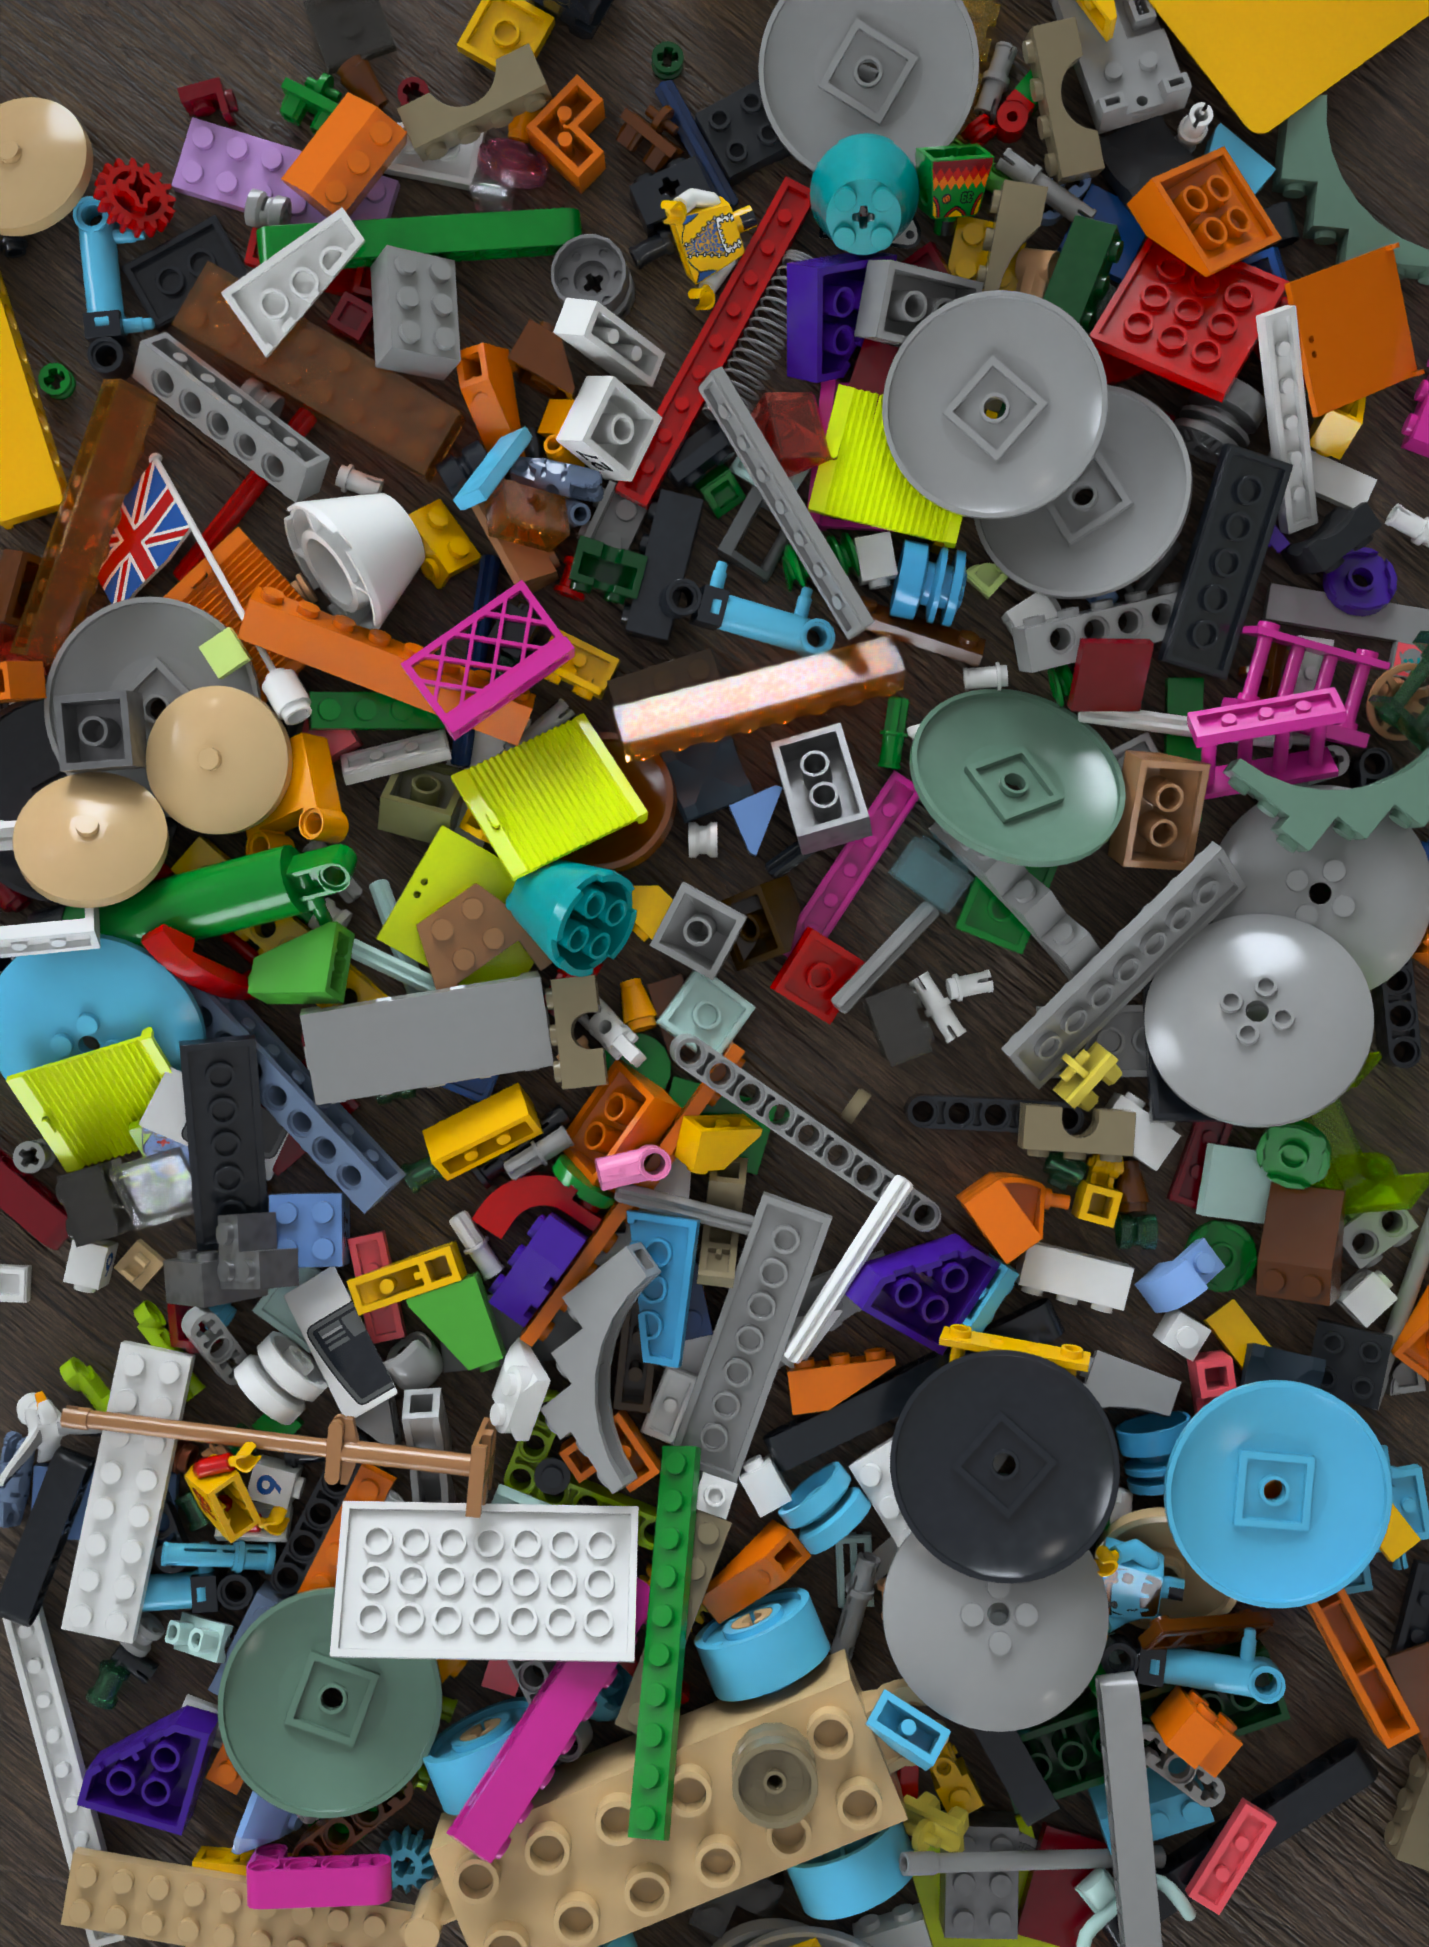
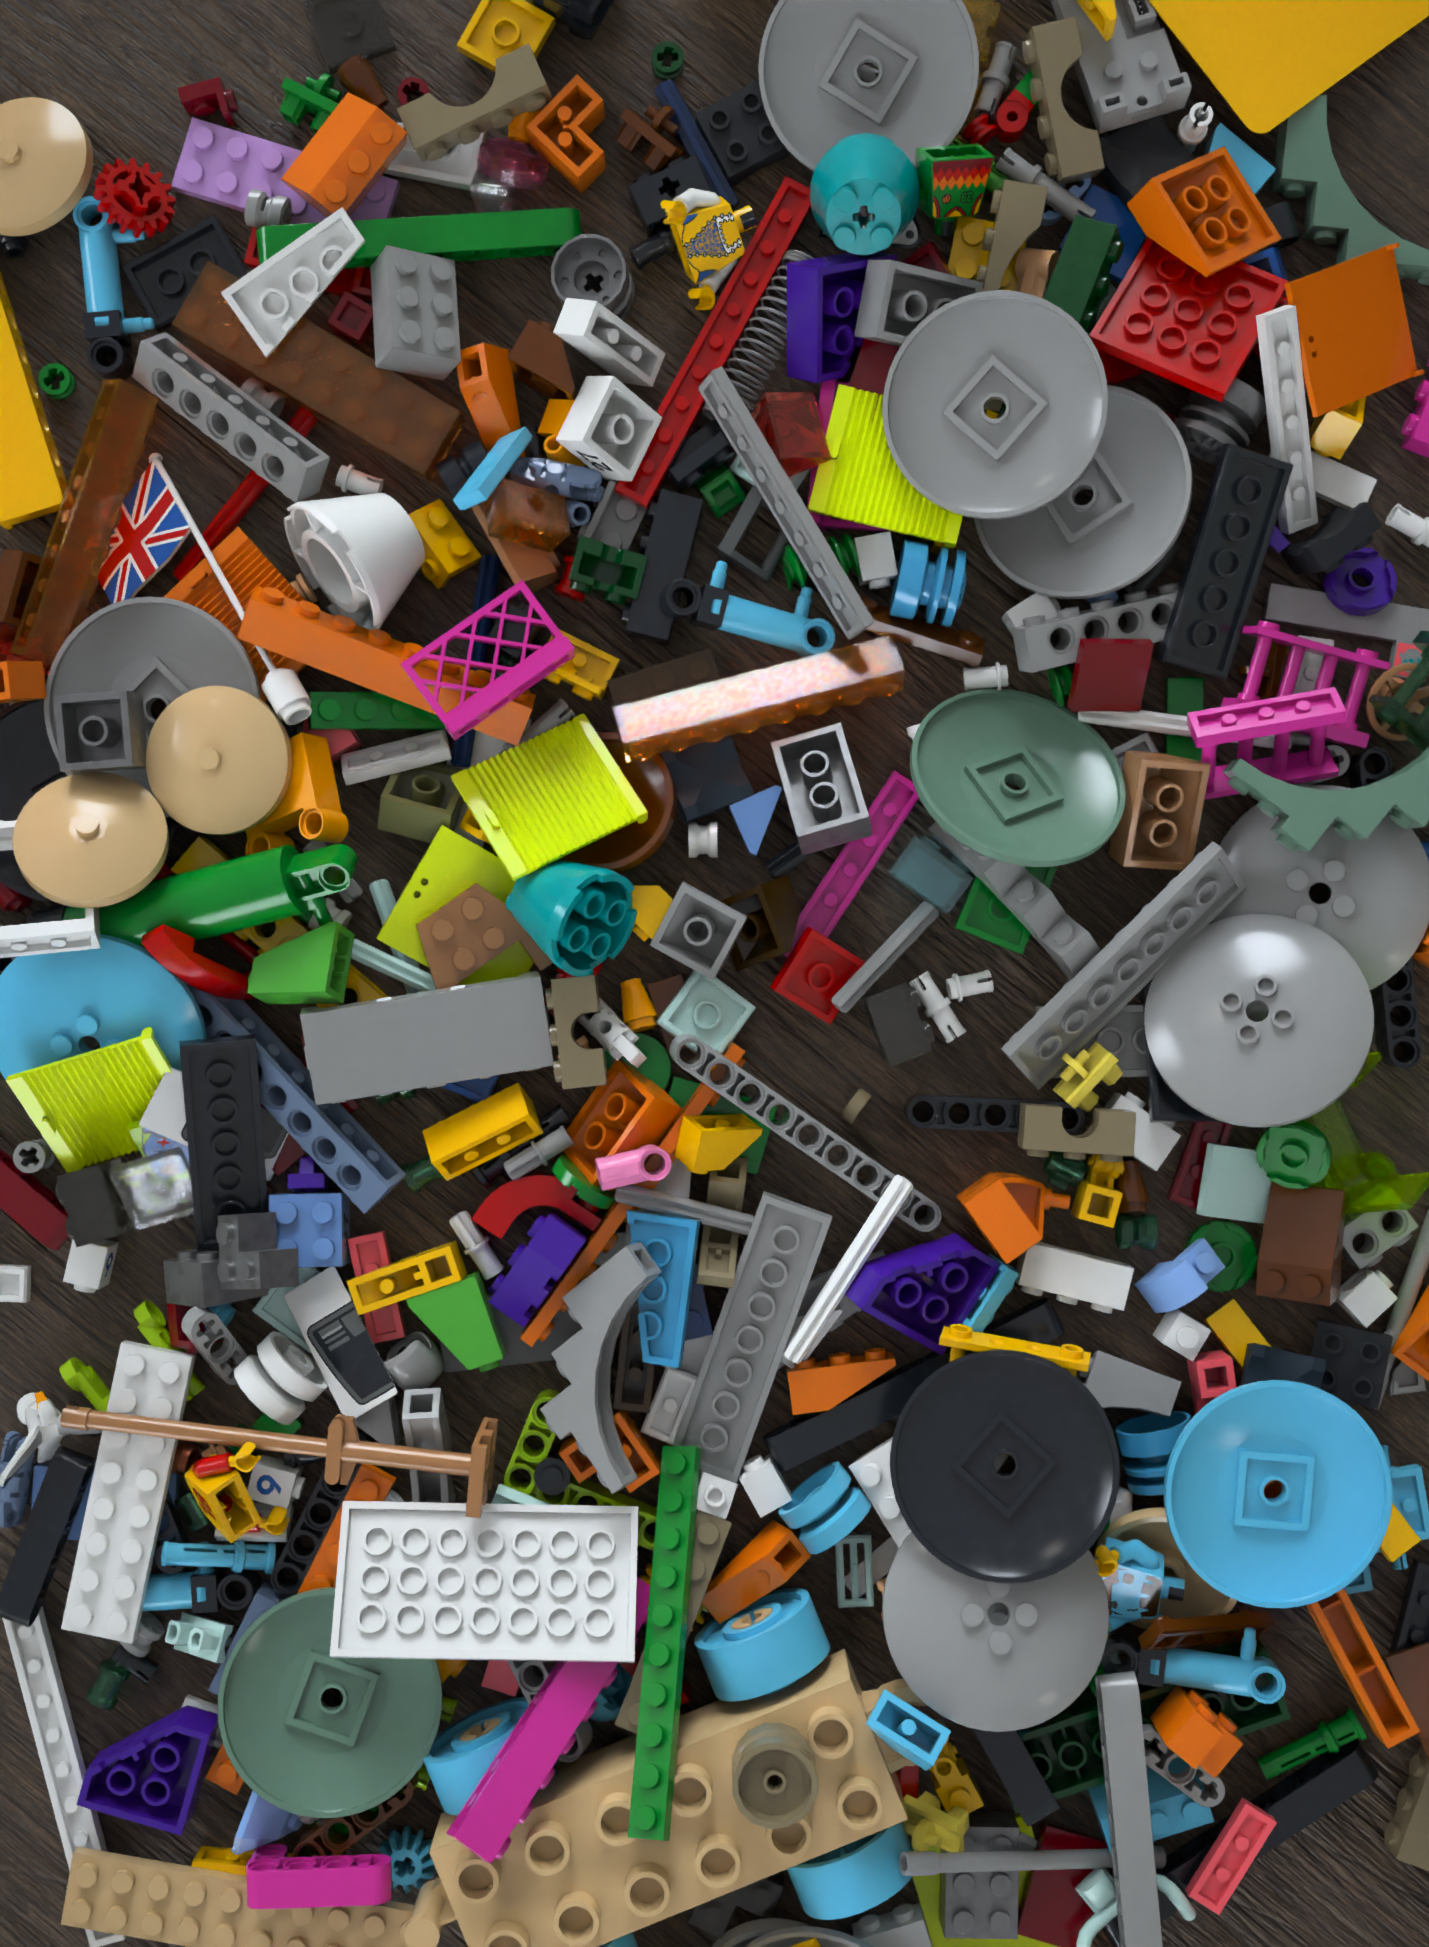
(140, 1264): tan tile -> none
(225, 653): yellowish green tile -> none
(309, 1178): none -> dark purple tile
(519, 1392): white slope -> none
(859, 1592): light grey pin -> none
(894, 732): green axle -> none
(985, 578): yellowish green tile -> none
(1326, 1738): none -> green pin

